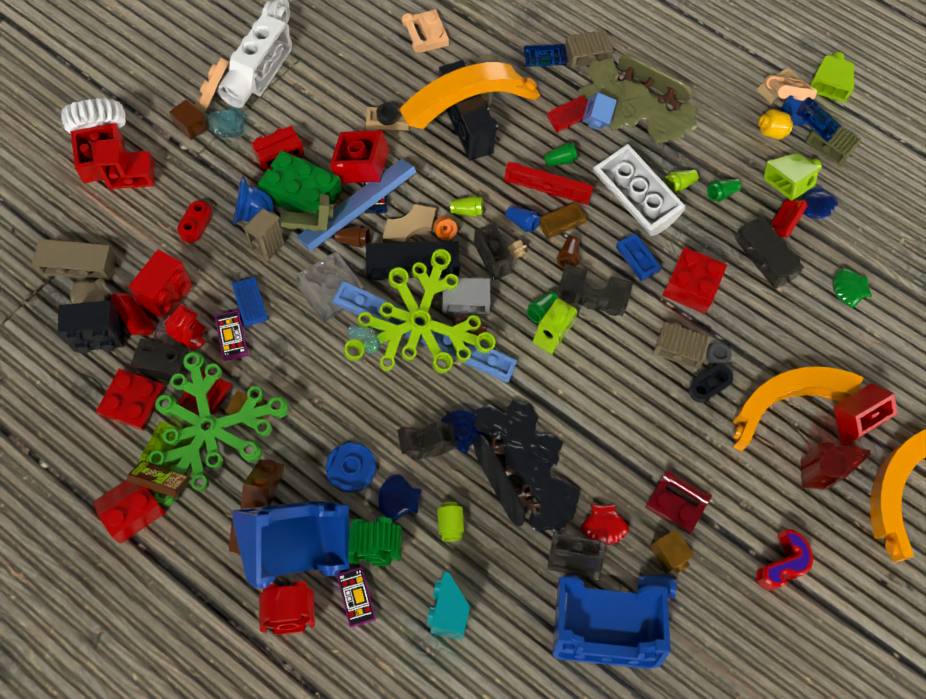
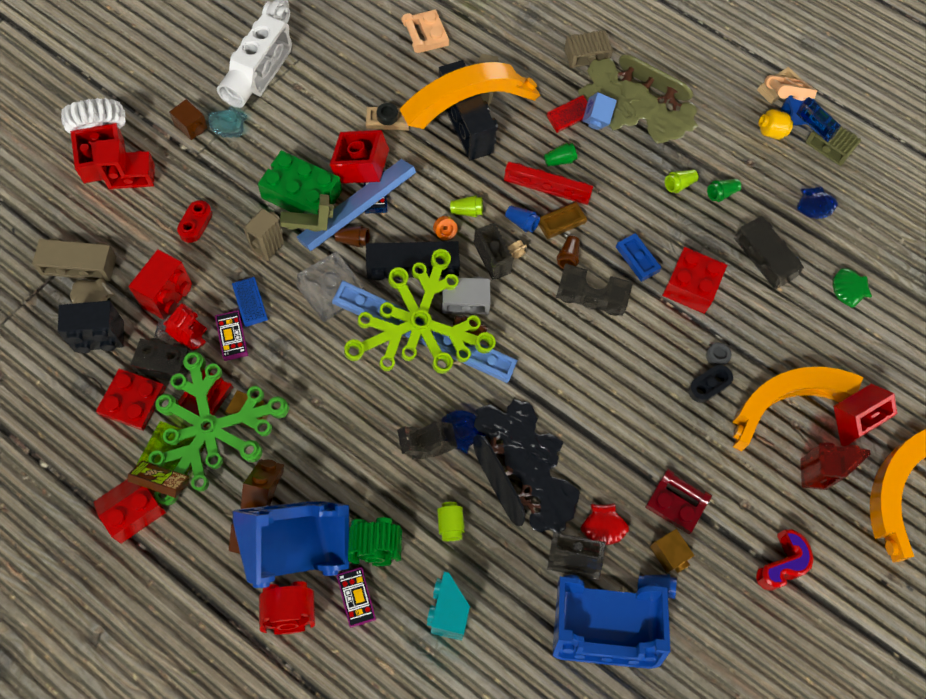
(132, 314): red tile -> none
(209, 87): light nougat plate -> none
(250, 202): blue piece -> none
(268, 147): red brick -> none
(351, 467): blue tile -> none
(368, 337): clear light blue arm -> none
(398, 497): clear blue animal -> none
(417, 220): tan tile -> none
(539, 307): green cone -> none
(545, 55): clear blue tile -> none
(556, 321): lime torso -> none
(639, 190): white brick -> none
(681, 345): dark tan brick -> none
(788, 217): red tile -> none
(792, 174): lime torso -> none
(834, 77): lime torso -> none

